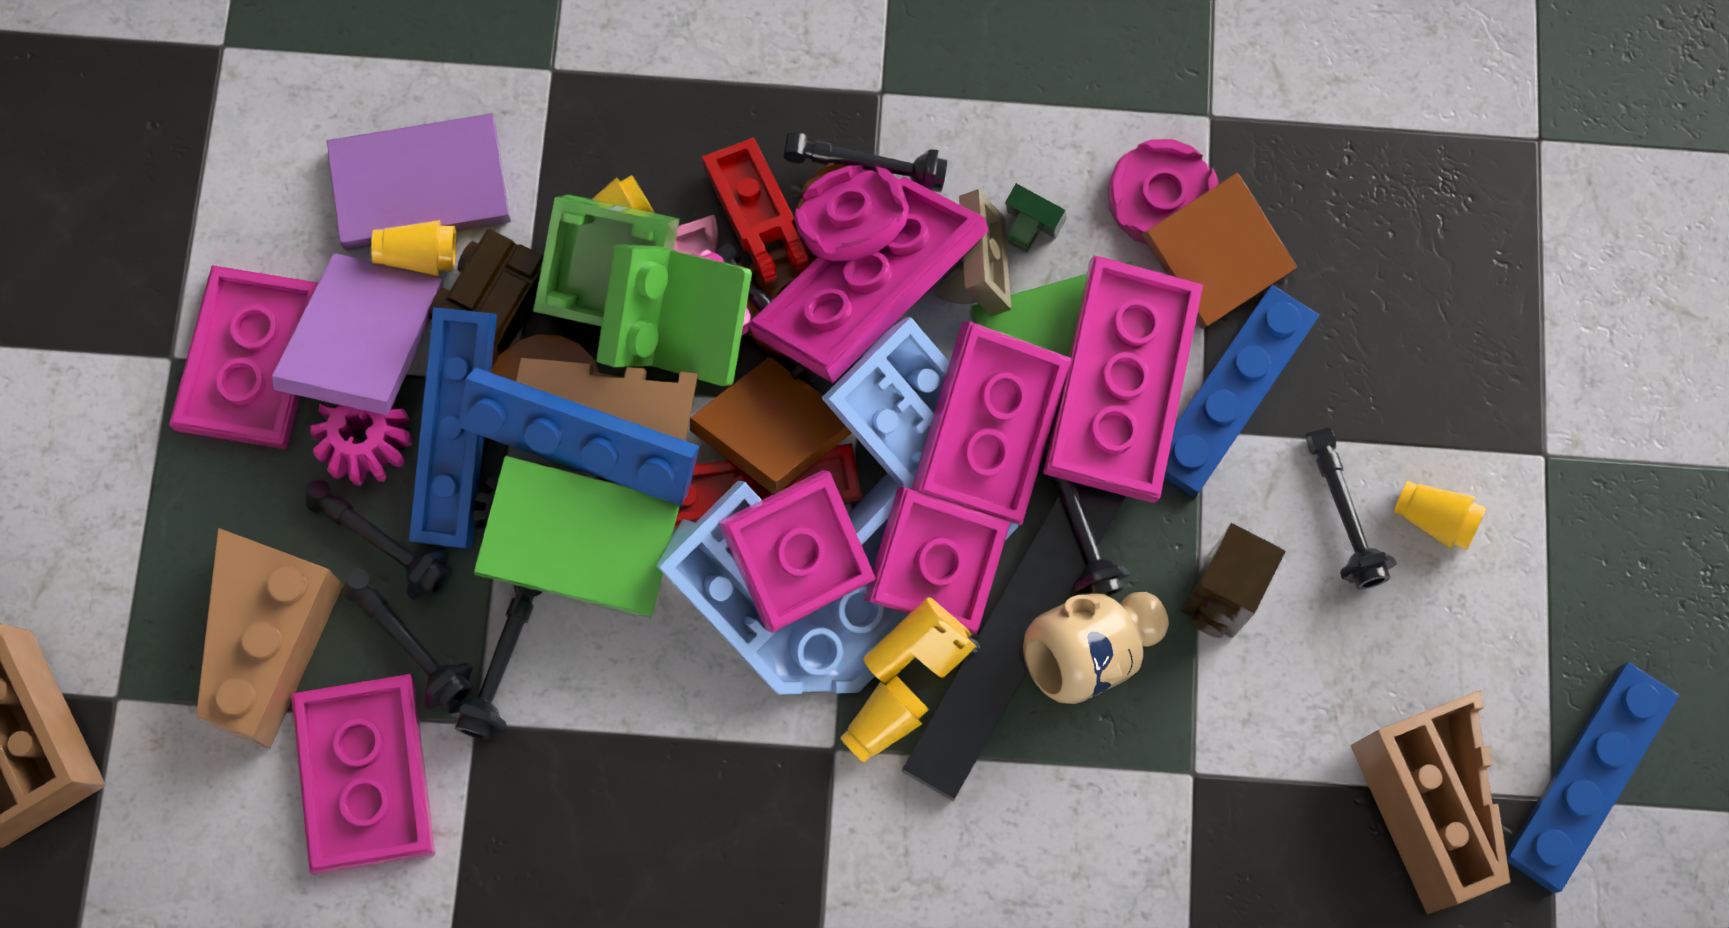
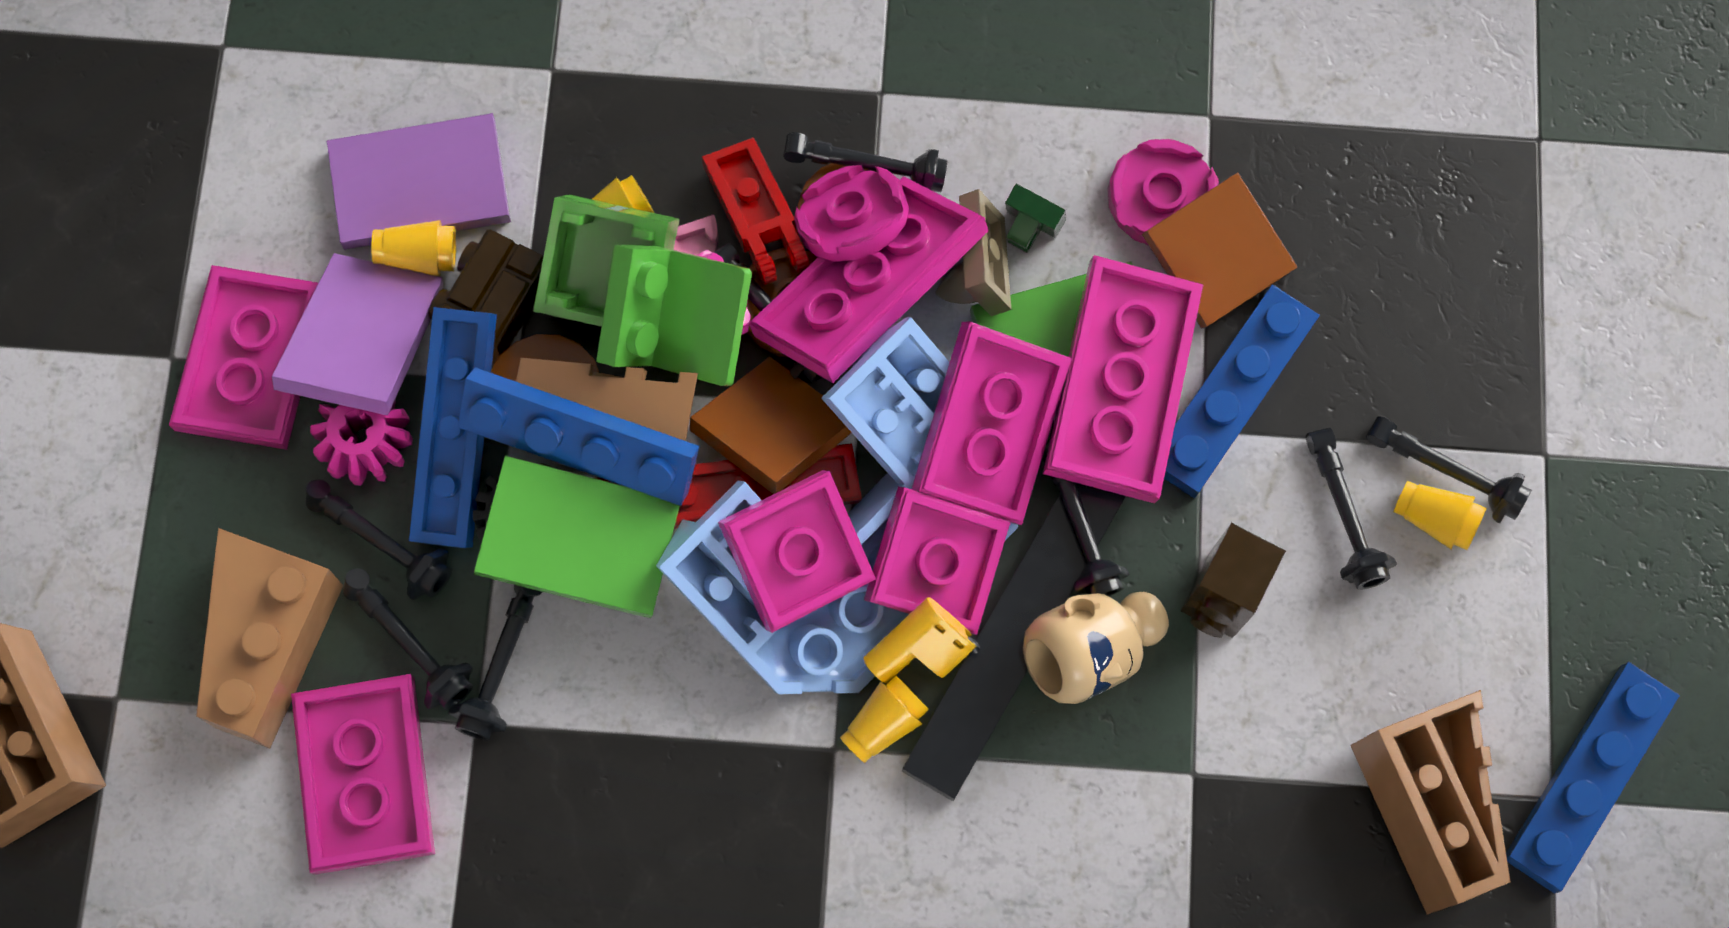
(1504, 497): none -> black piece

